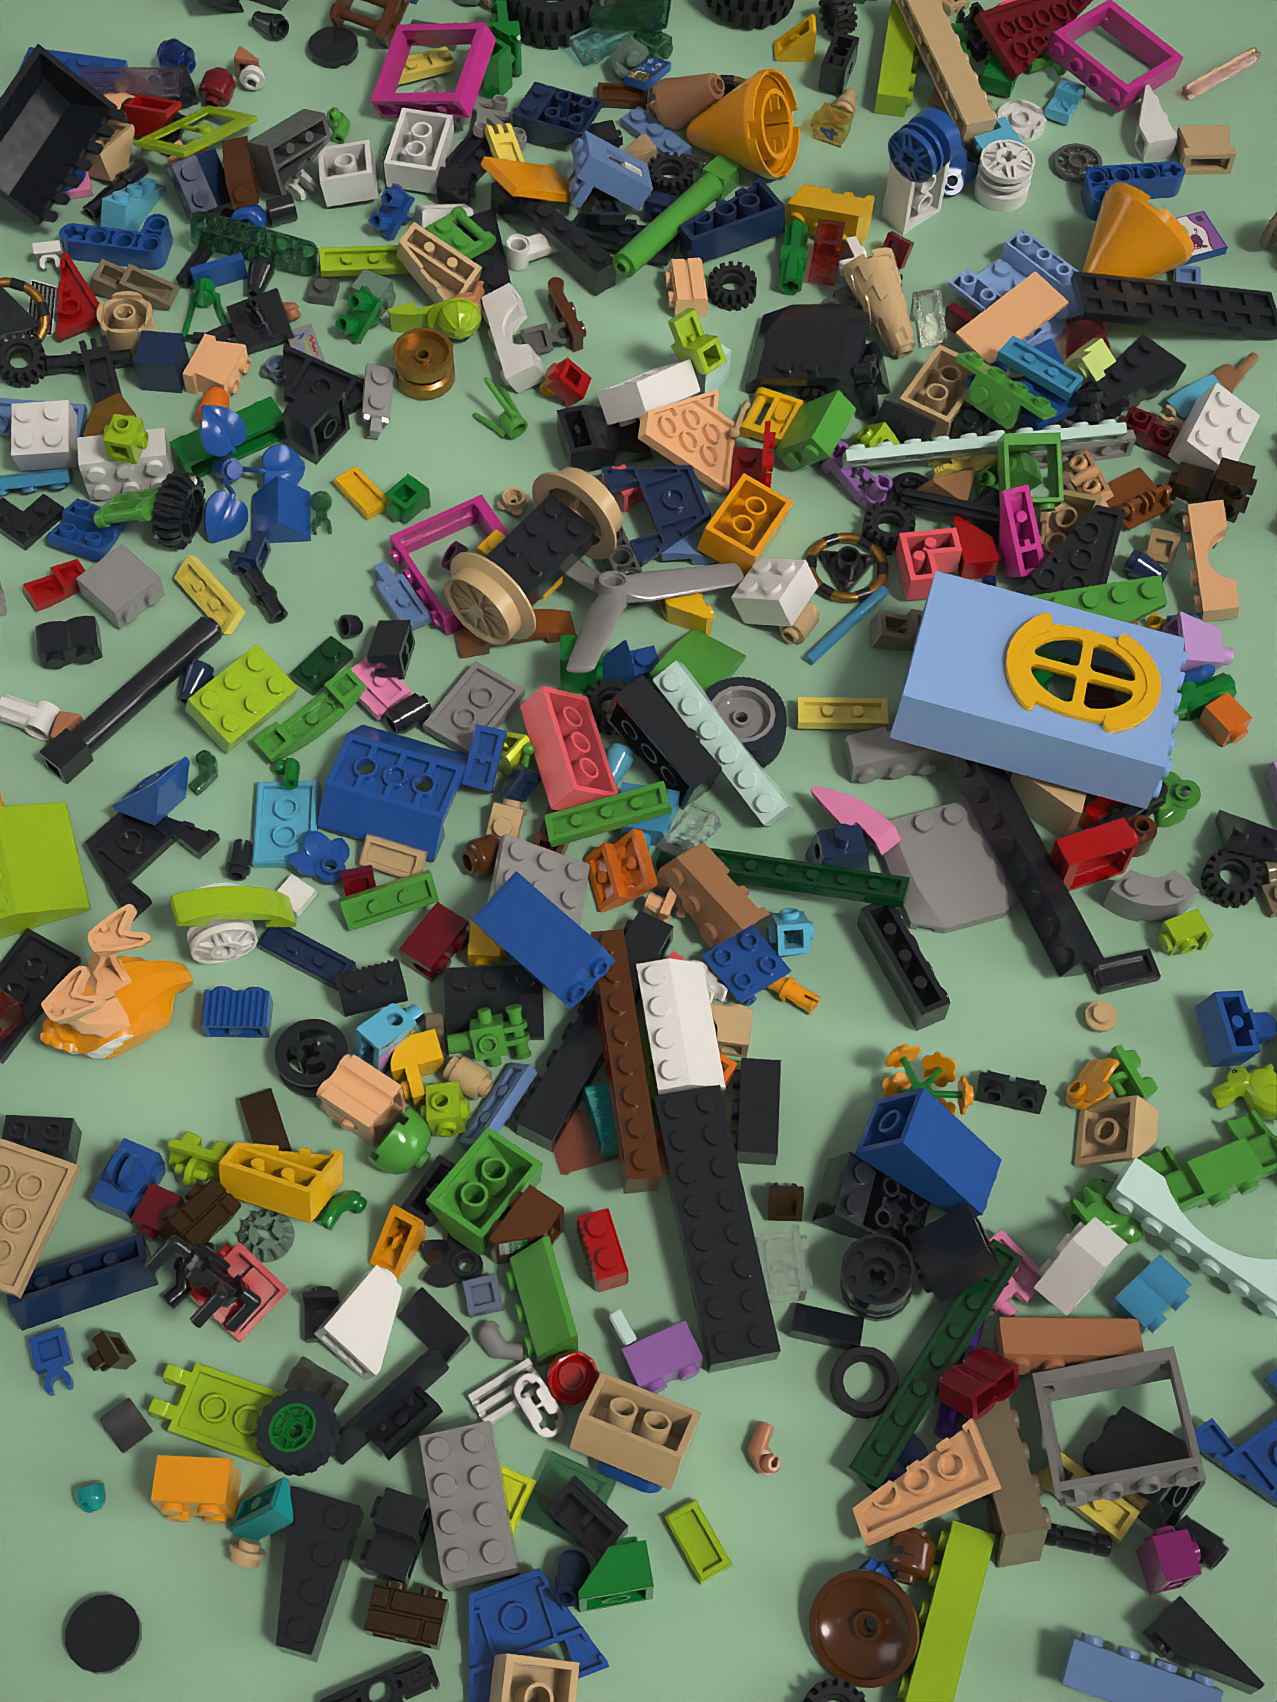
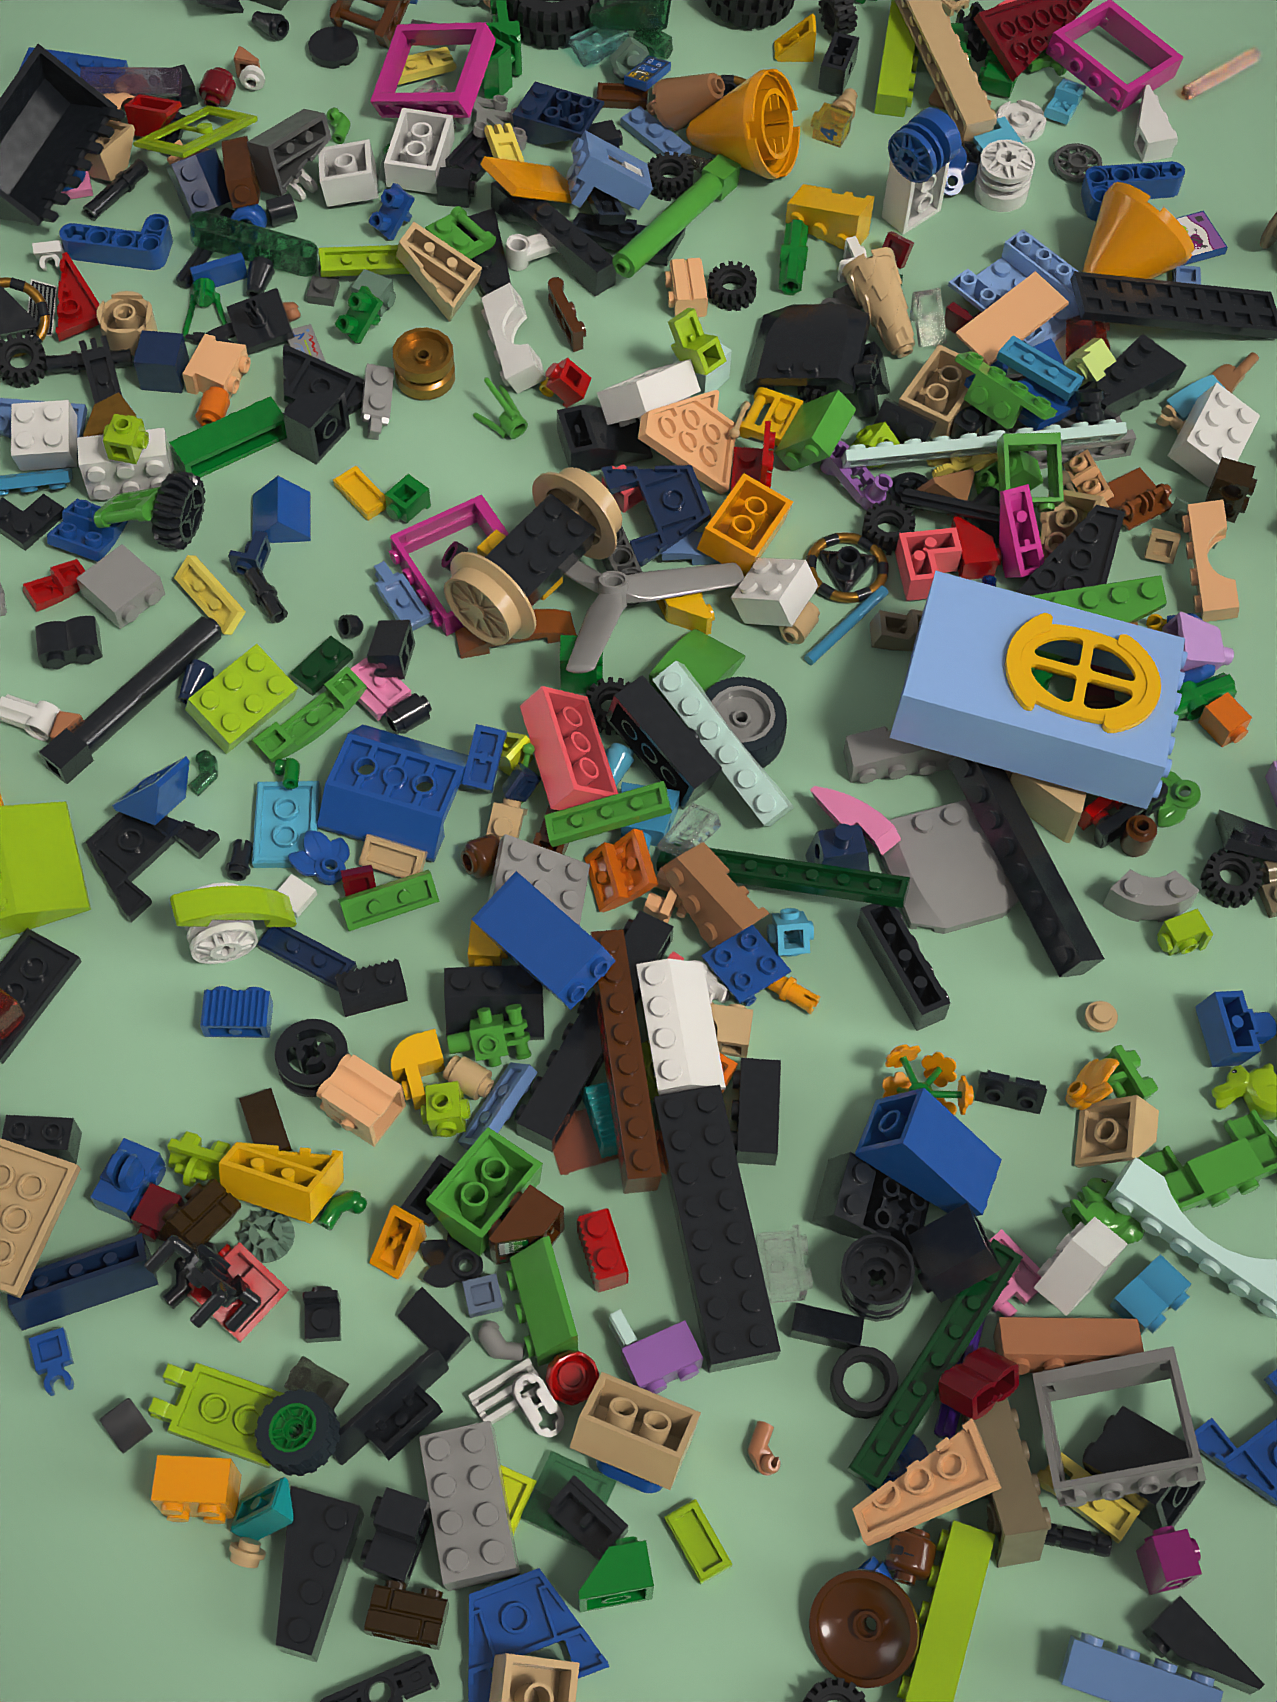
(91, 1497): teal hinge -> none
(103, 1634): black tile -> none
(111, 1352): dark brown tile -> none
(113, 279): dark tan slope -> none
(115, 998): animal -> none
(131, 205): medium azure slope -> none
(176, 53): clear blue head -> none
(219, 434): blue plant -> none
(274, 368): sand blue plate -> none
(321, 503): clear green arm -> none
(363, 1322): white slope -> none
(384, 1032): medium azure torso -> none
(403, 1144): bright green cylinder -> none
(408, 317): lime slope -> none
(429, 214): white slope -> none
(435, 942): dark red brick -> none
(436, 1022): dark tan hand -> none
(459, 315): lime piece -> none
(478, 699): light grey plate -> none
(511, 495): tan plate -> none
(541, 338): dark grey plate -> none
(570, 1573): dark blue cone -> none
(629, 664): blue slope -> none
(642, 148): tan slope -> none
(657, 204): dark blue bracket -> none
(733, 224): dark blue wedge -> none
(785, 1202): dark brown tile -> none
(826, 252): clear red brick -> none
(842, 713): light yellow plate -> none
(1094, 853): red window -> none
(1125, 971): black tile -> none
(1142, 565): dark blue cone -> none
(1148, 433): dark red slope -> none
(1190, 483): dark brown brick -> none
(1205, 149): tan hips -> none
(1210, 1544): black cone -> none

